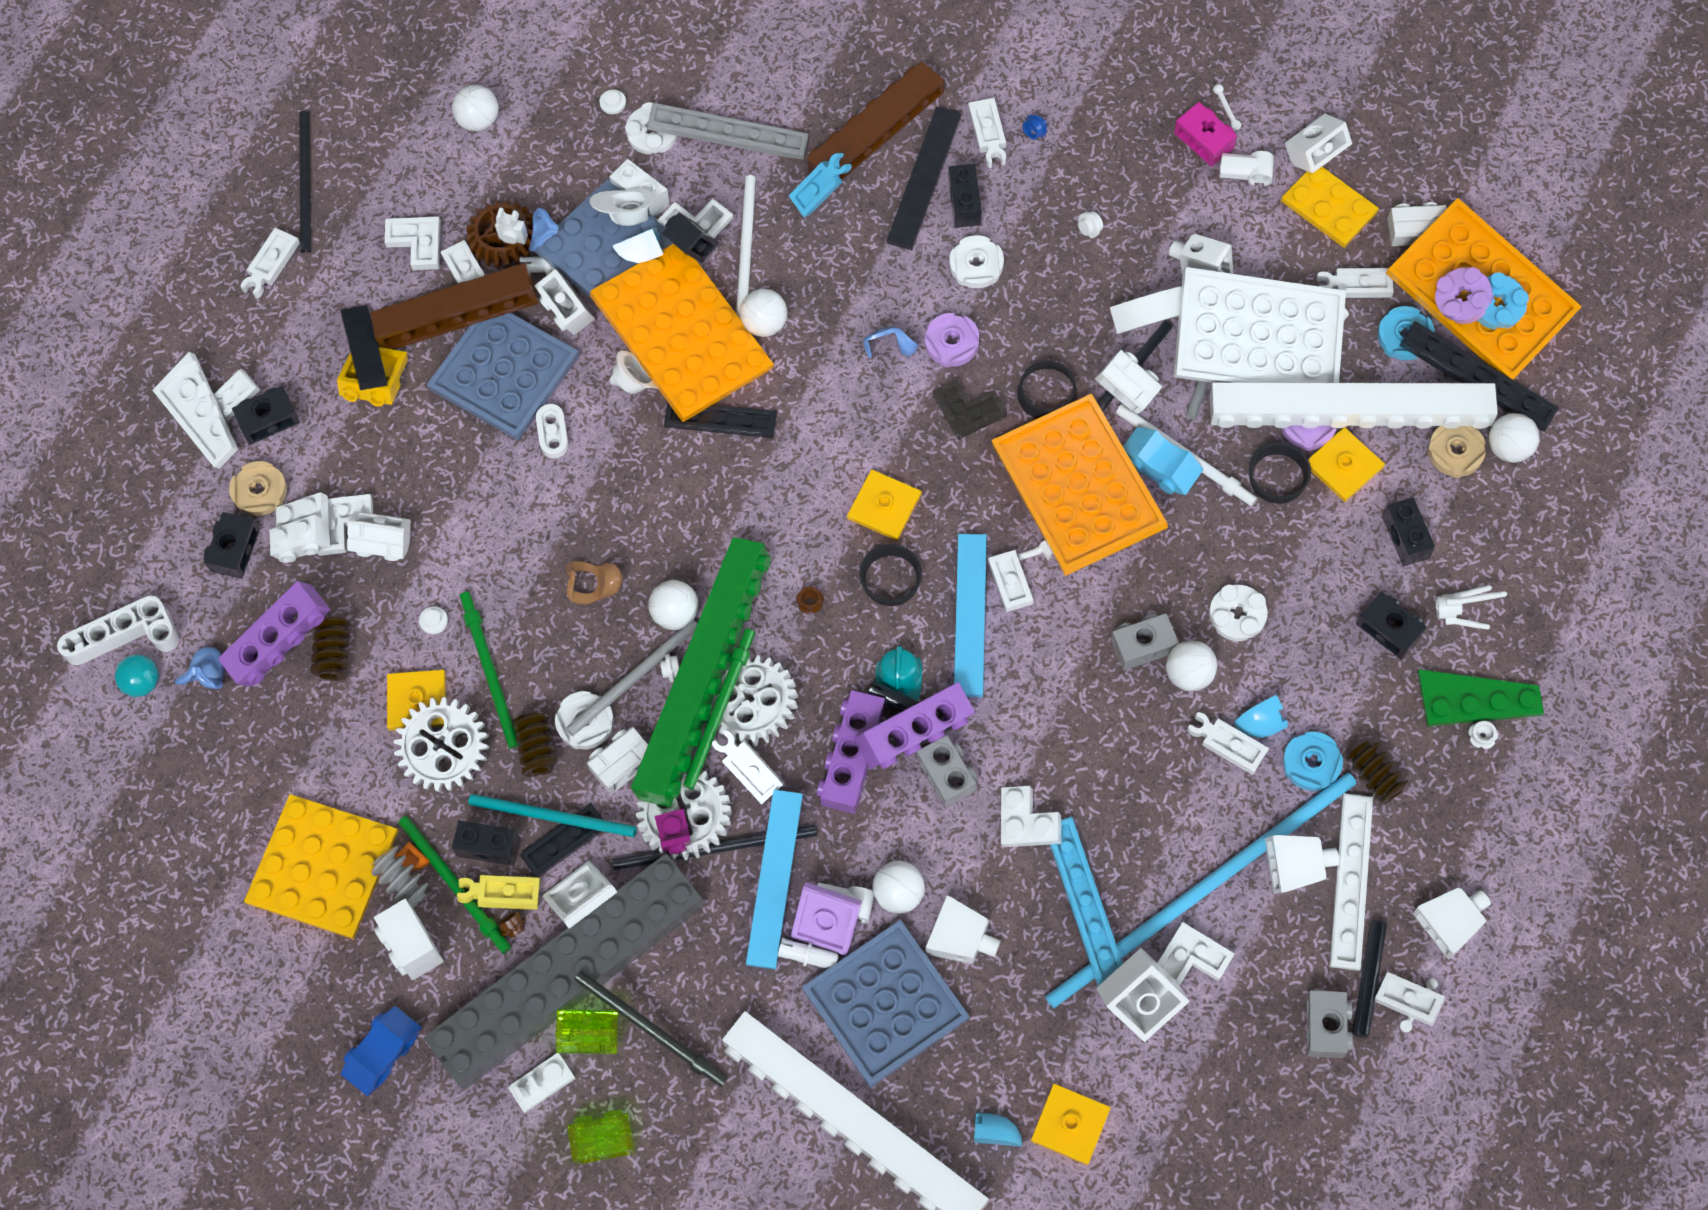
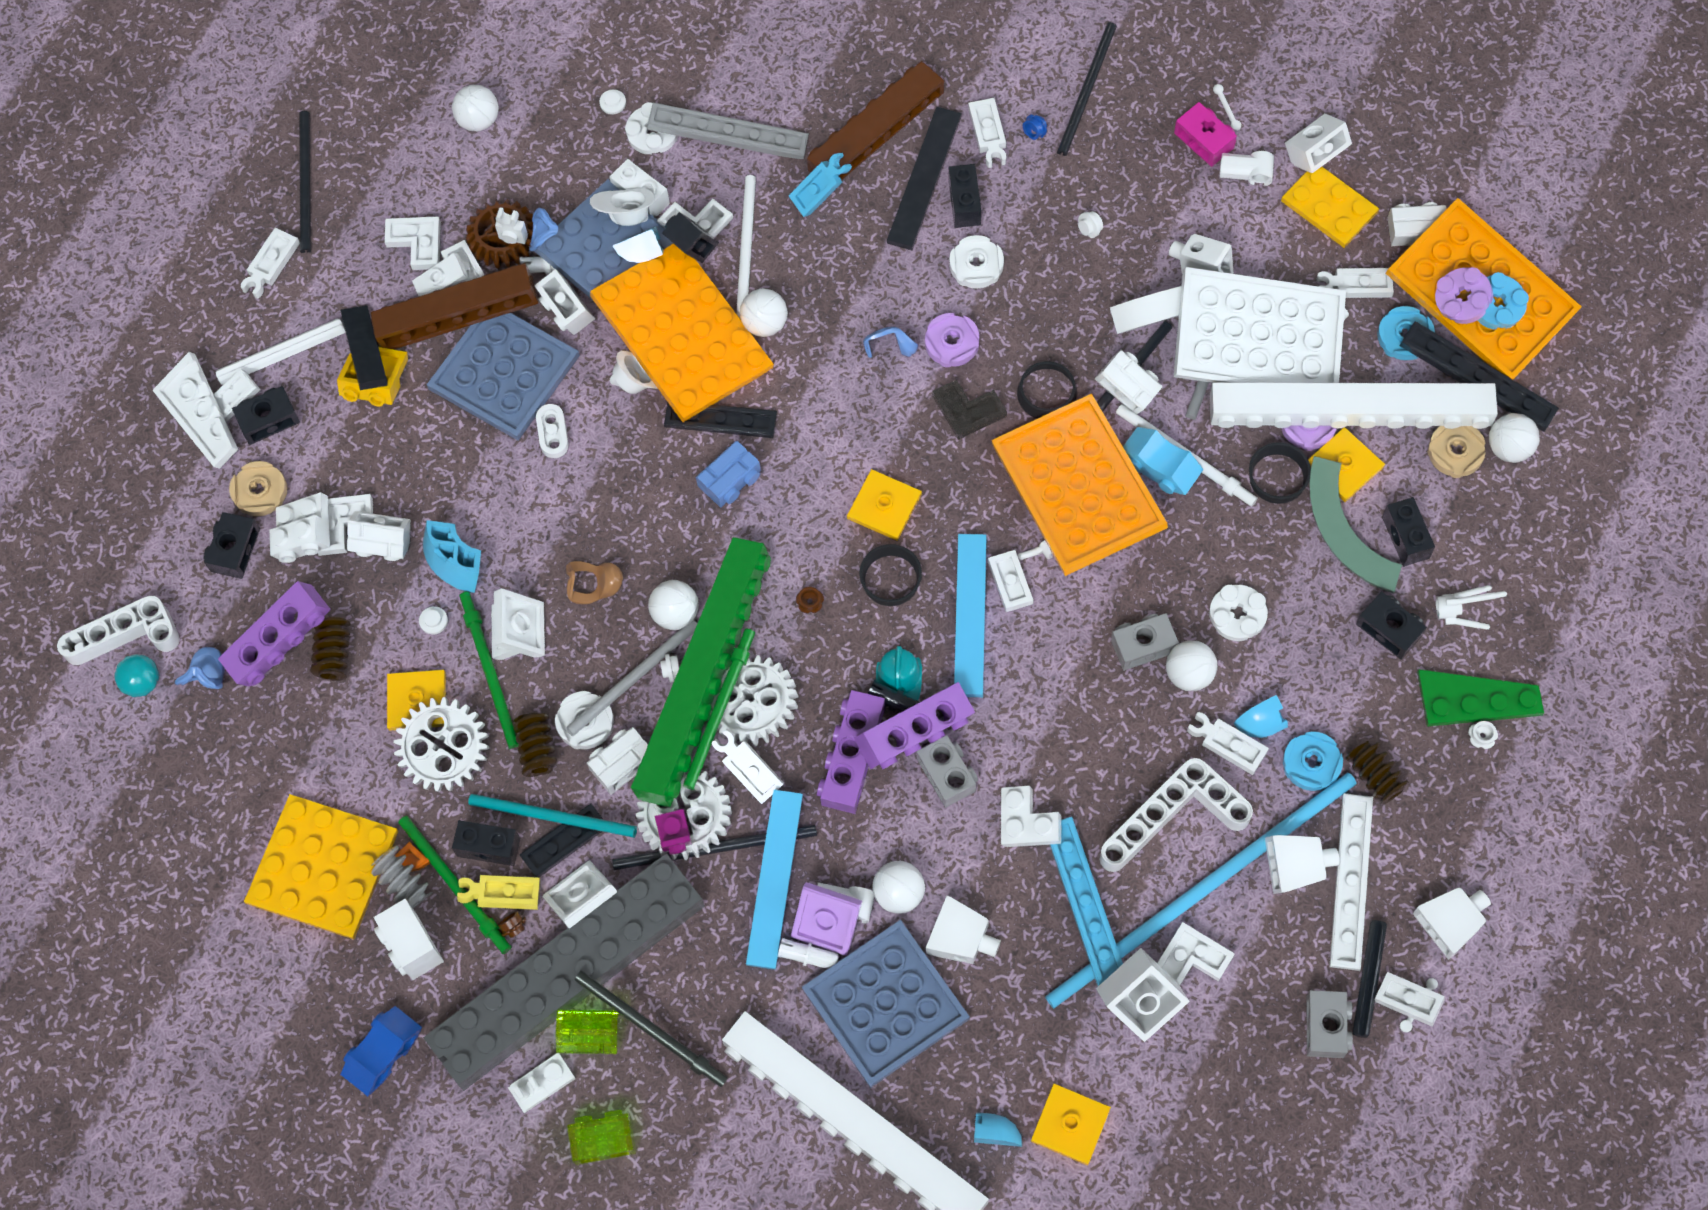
(282, 350): none -> white axle
(441, 276): none -> white plate
(450, 557): none -> medium azure brick
(517, 625): none -> white bracket
(729, 474): none -> medium blue brick
(1086, 89): none -> black piece
(1169, 808): none -> white beam
(1339, 535): none -> sand green tile

